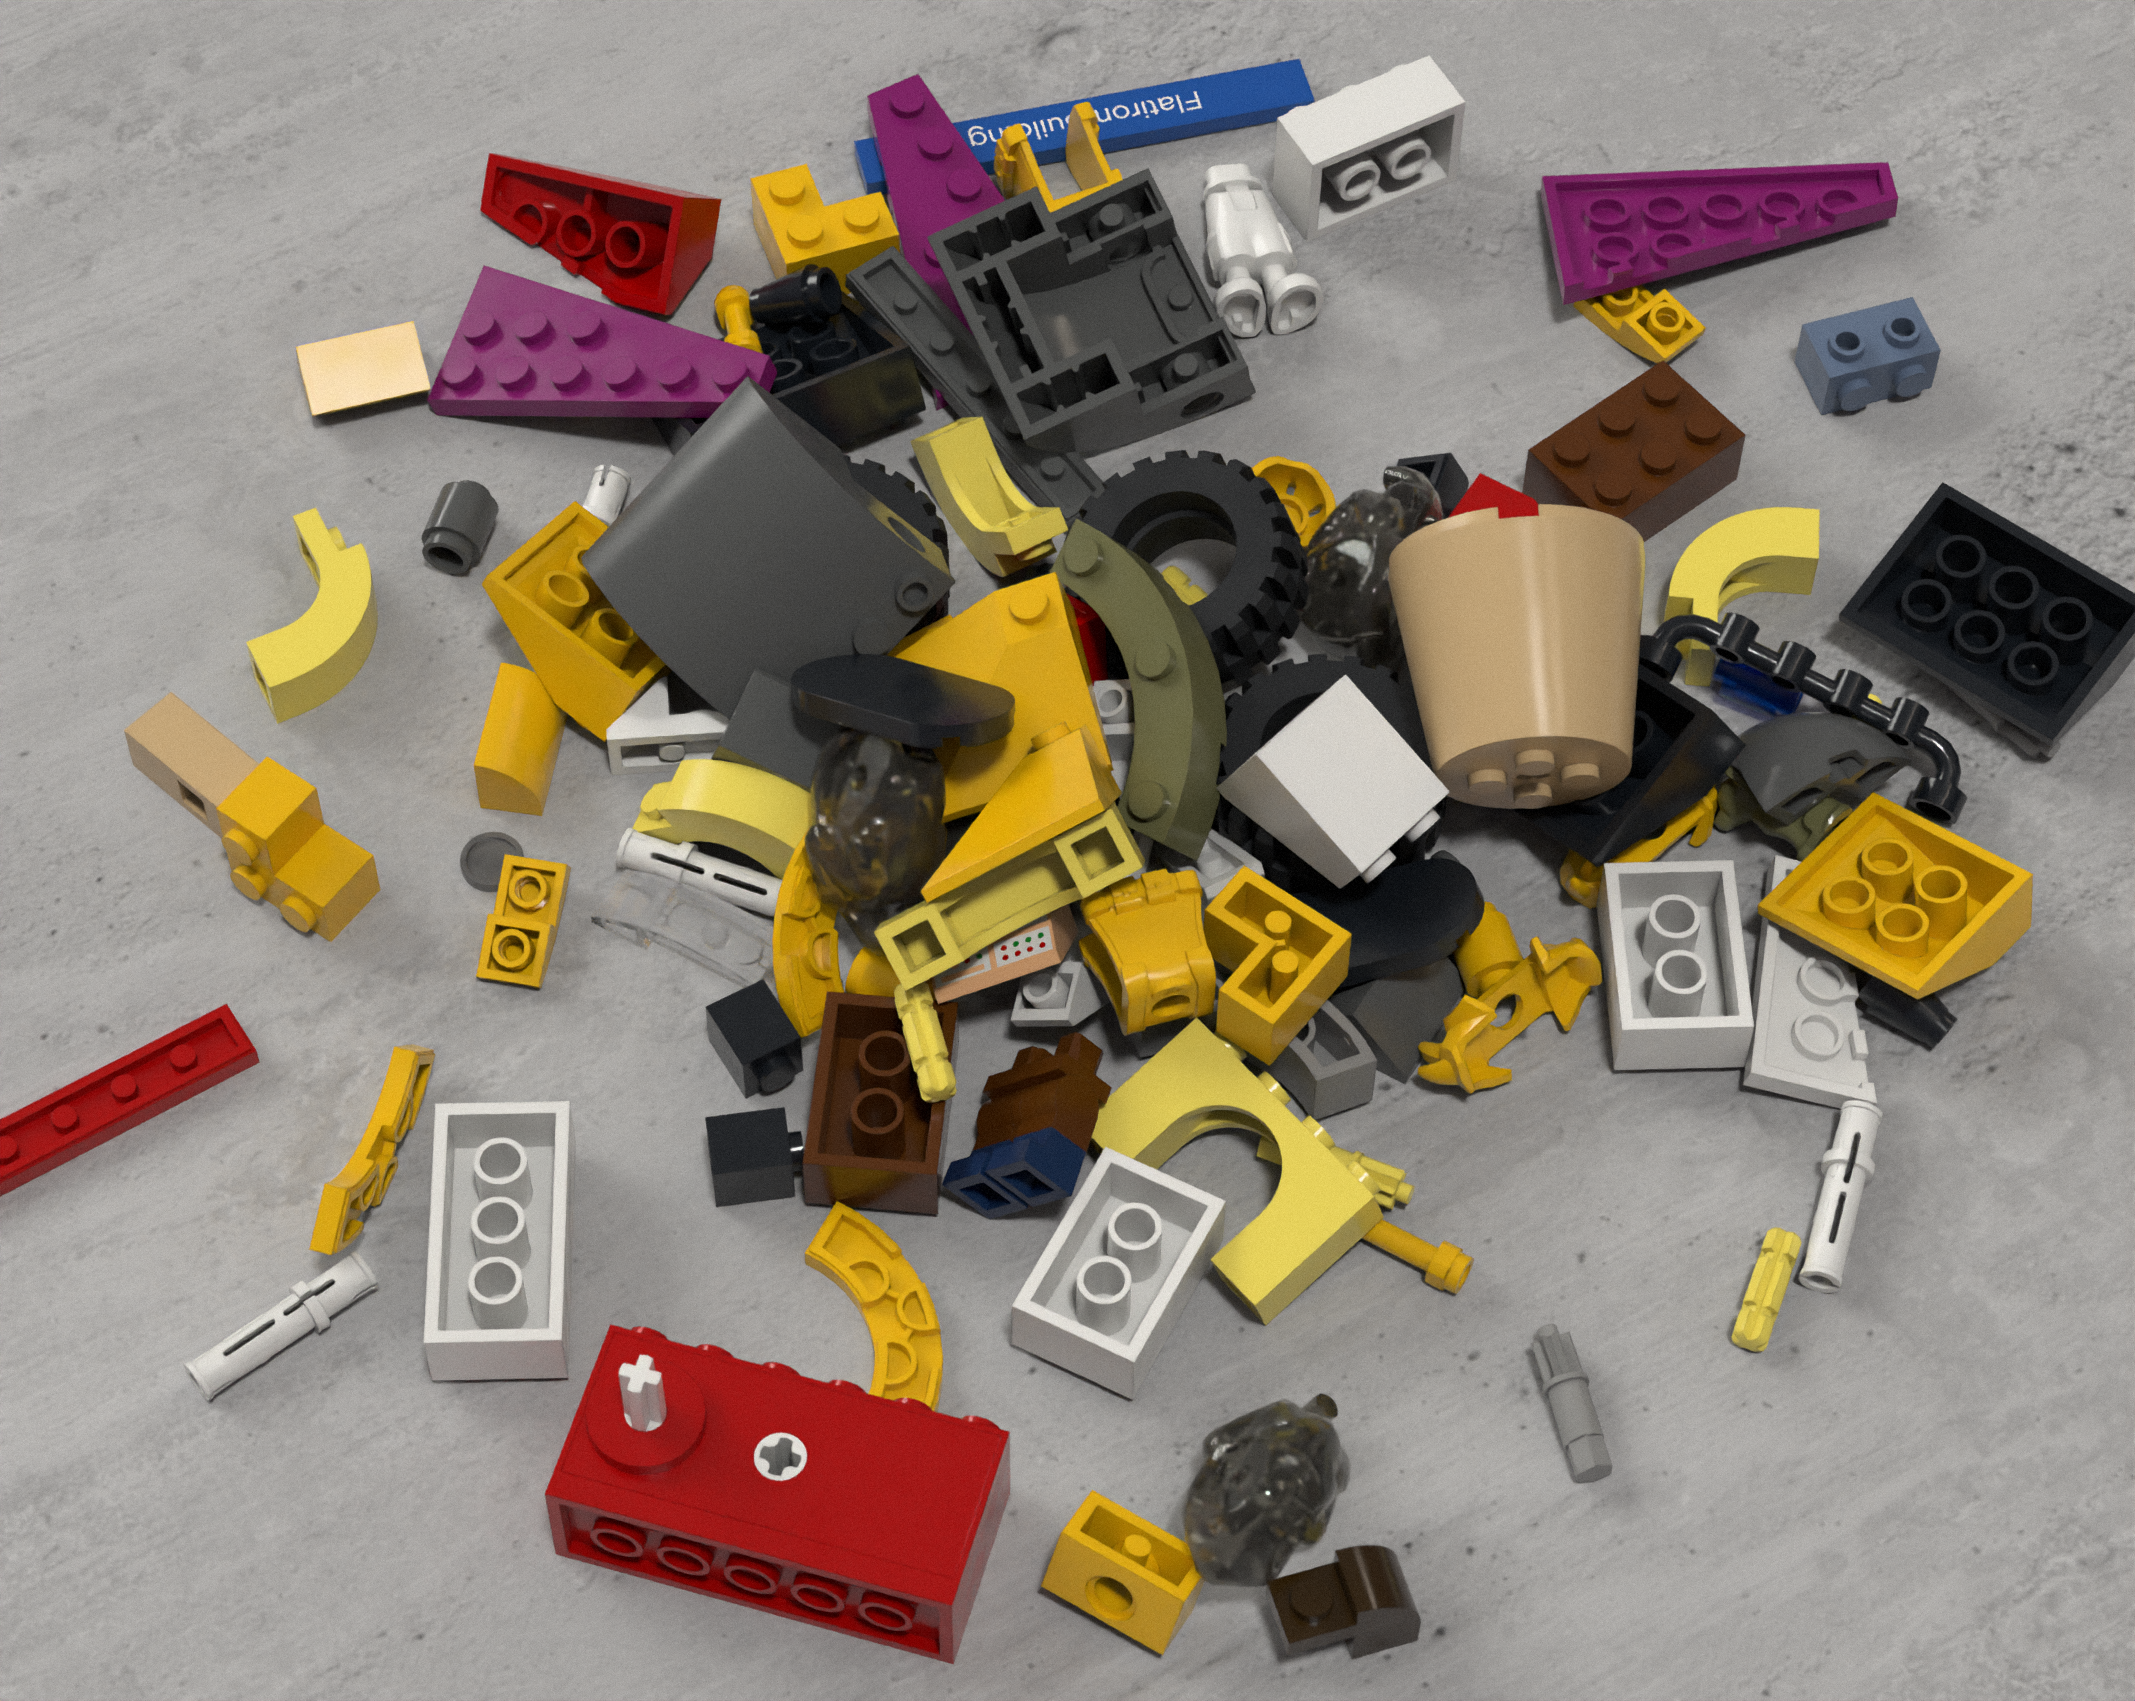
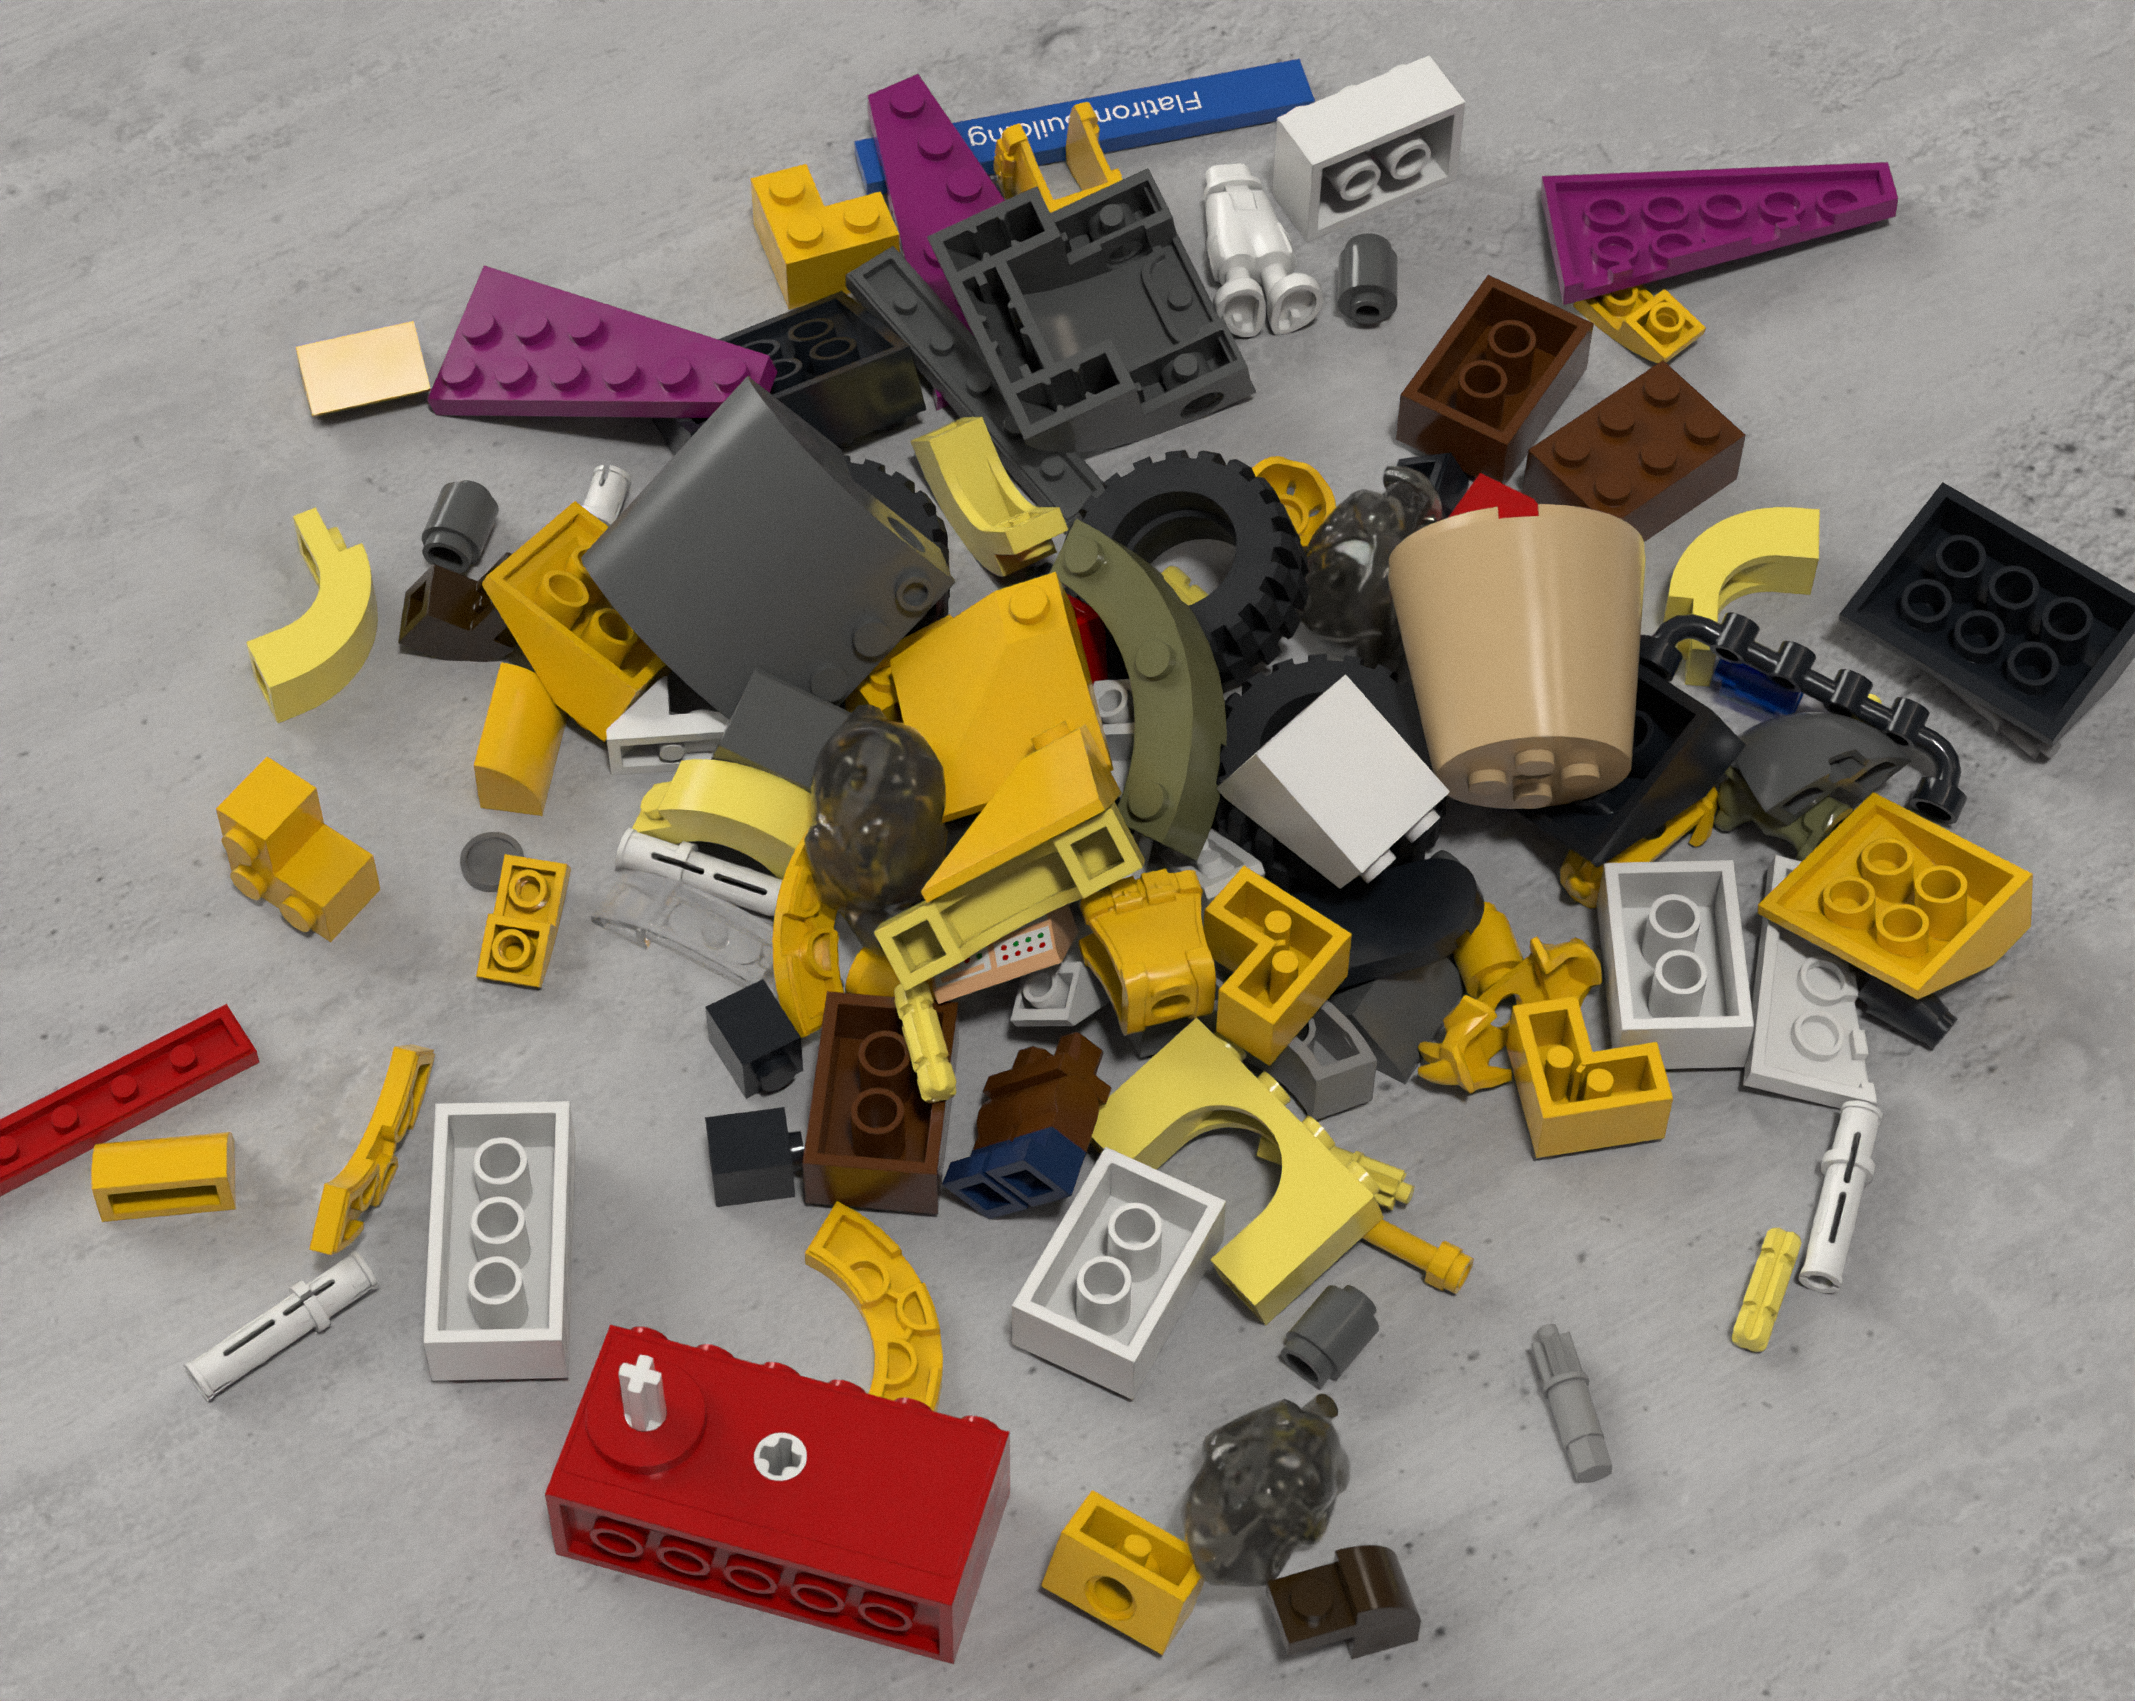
(164, 1176): none -> yellow brick
(187, 758): tan brick -> none
(454, 618): none -> dark brown brick
(619, 233): red wedge -> none
(736, 317): yellow bar -> none
(798, 297): black cone -> none
(903, 700): black tile -> none
(1330, 1334): none -> dark grey brick
(1368, 279): none -> dark grey brick
(1494, 380): none -> reddish brown brick
(1582, 1096): none -> yellow brick
(1867, 356): sand blue brick -> none

